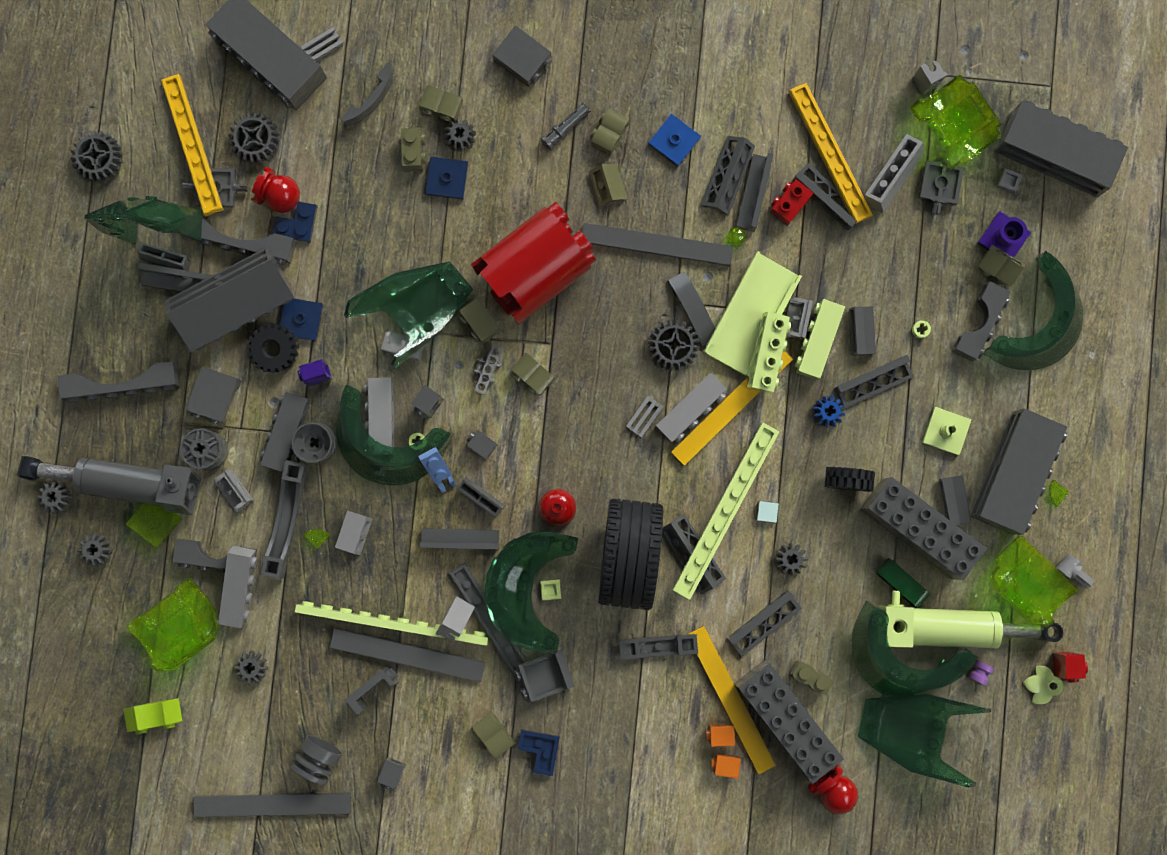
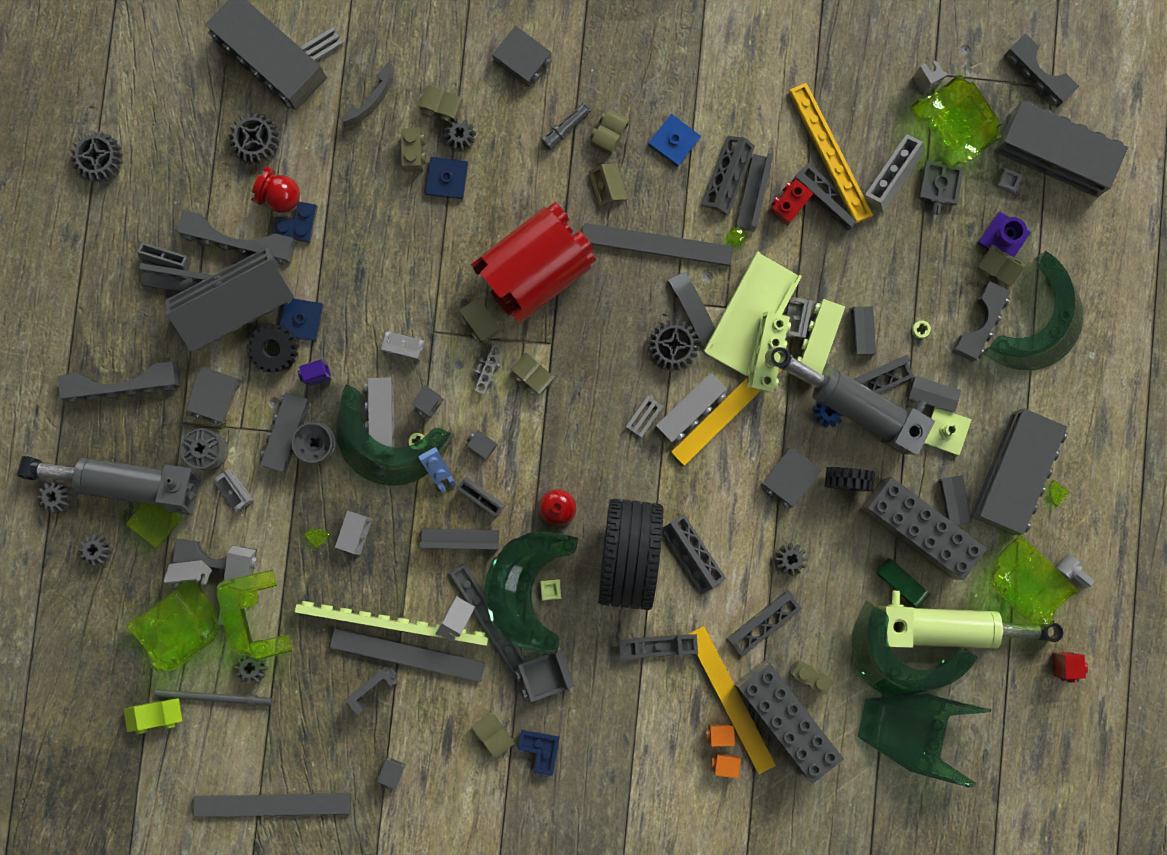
(122, 218): clear green windscreen -> none
(187, 572): none -> light grey hinge
(192, 145): yellow tile -> none
(226, 186): dark grey plate -> none
(233, 599): none -> clear neon green windscreen
(250, 700): none -> dark grey bar
(289, 503): dark grey arch -> none
(314, 764): dark grey wheel -> none
(417, 301): clear green windscreen -> none
(725, 511): yellowish green plate -> none
(767, 511): light aqua tile -> none
(790, 478): none -> dark grey brick
(835, 791): red tile -> none
(898, 426): none -> dark grey piece
(934, 393): none -> dark grey piece
(981, 672): medium lavender wheel -> none
(1023, 56): none -> dark grey arch
(1040, 685): yellowish green plate -> none

